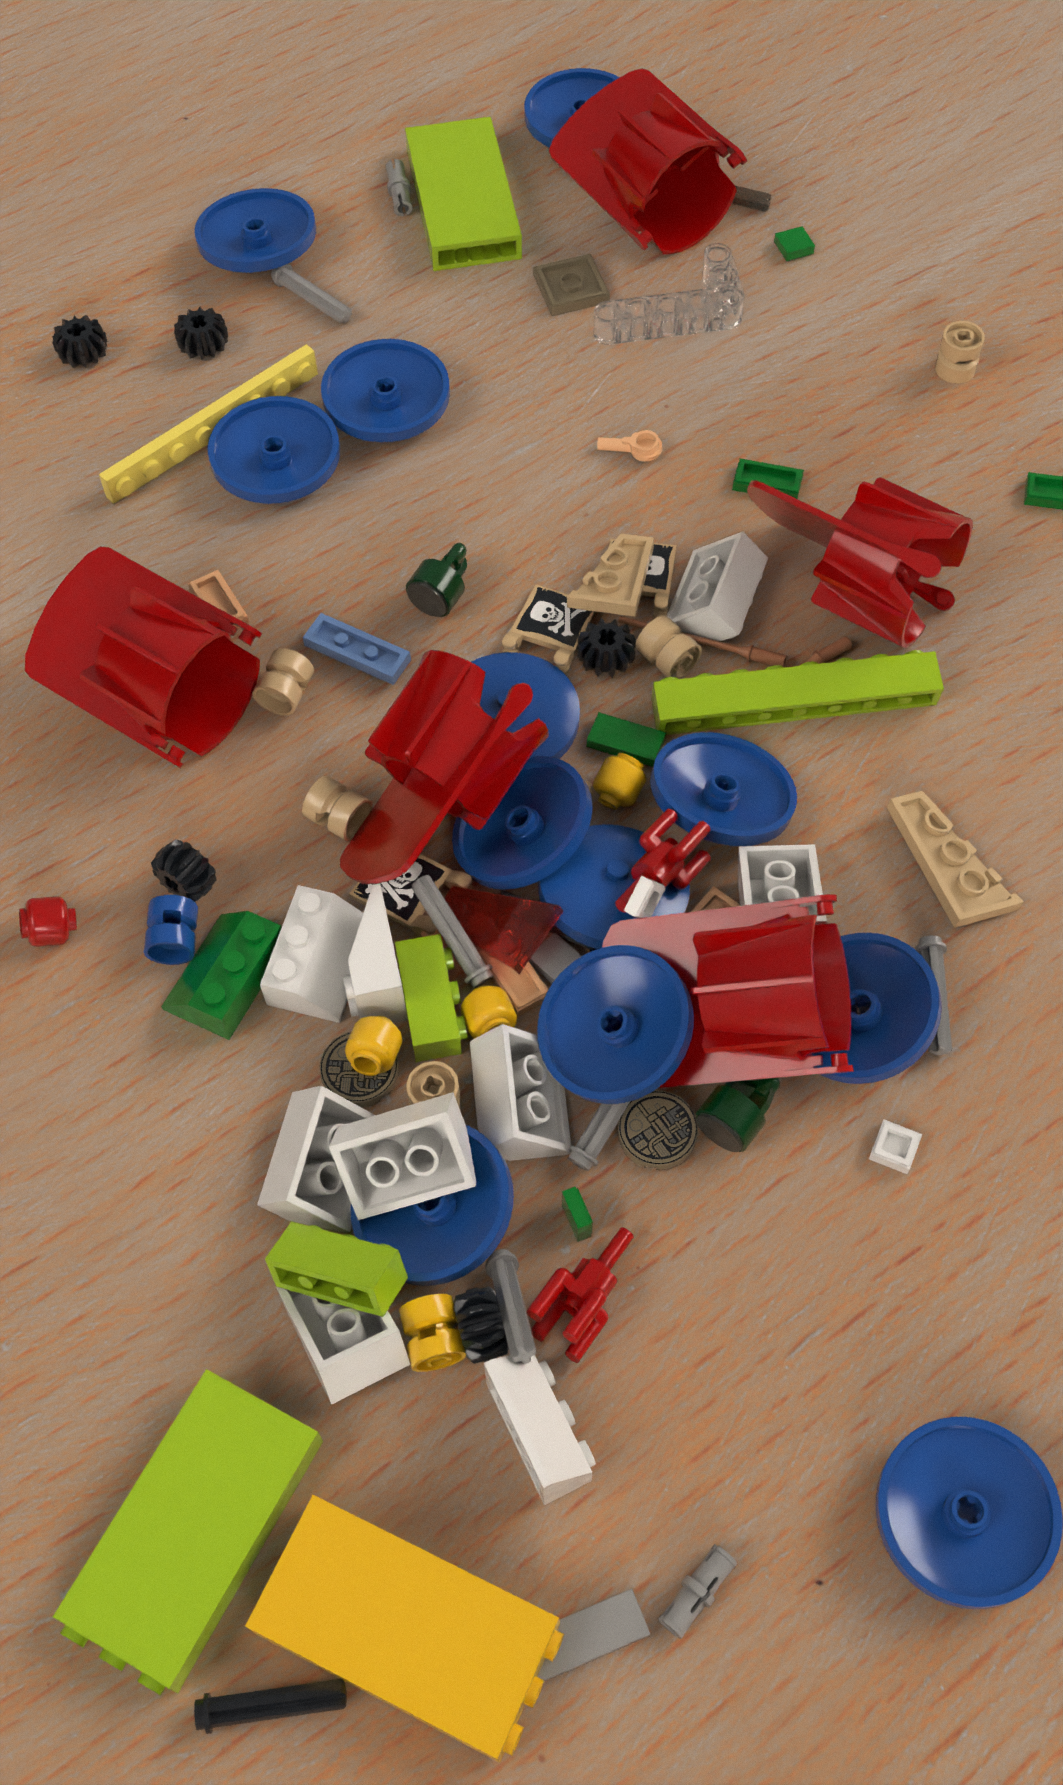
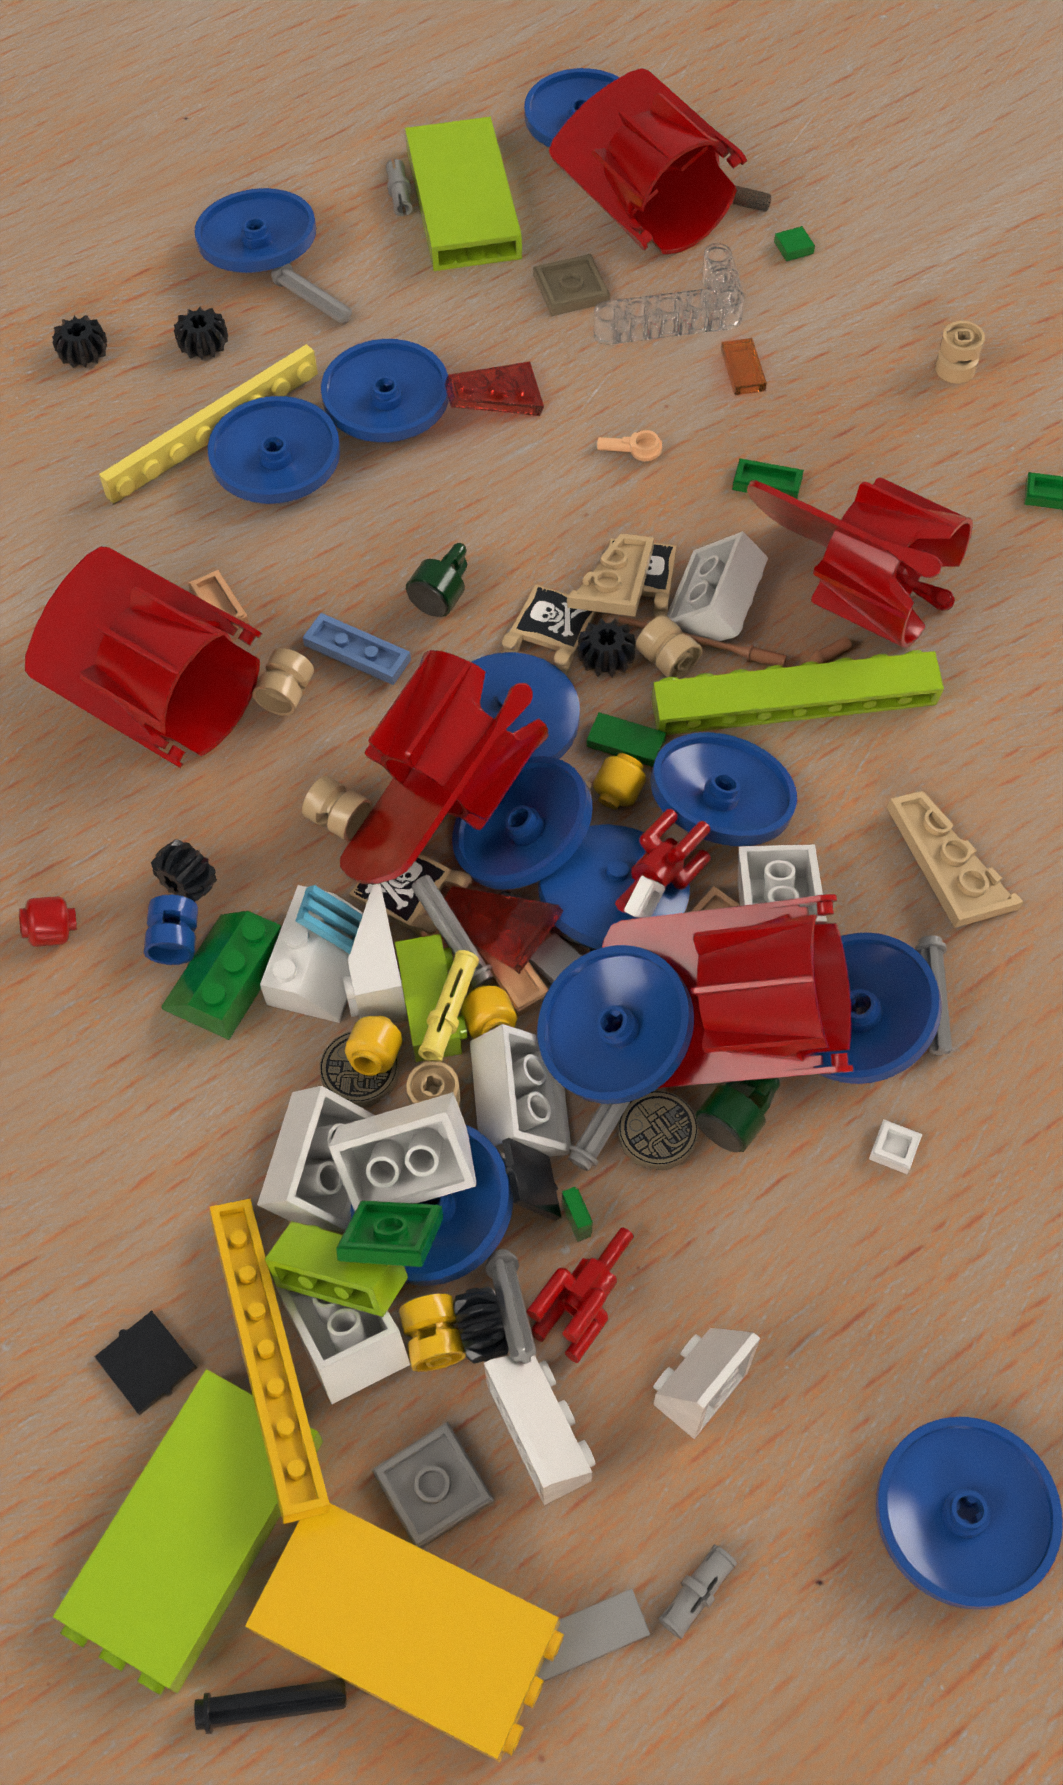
(145, 1362): none -> black piece
(269, 1363): none -> yellow plate
(333, 912): none -> medium azure tile
(390, 1233): none -> green tile
(432, 1486): none -> light grey tile
(435, 1041): none -> light yellow pin
(496, 389): none -> clear red wing
(531, 1179): none -> black piece
(705, 1377): none -> white slope
(743, 366): none -> clear orange tile

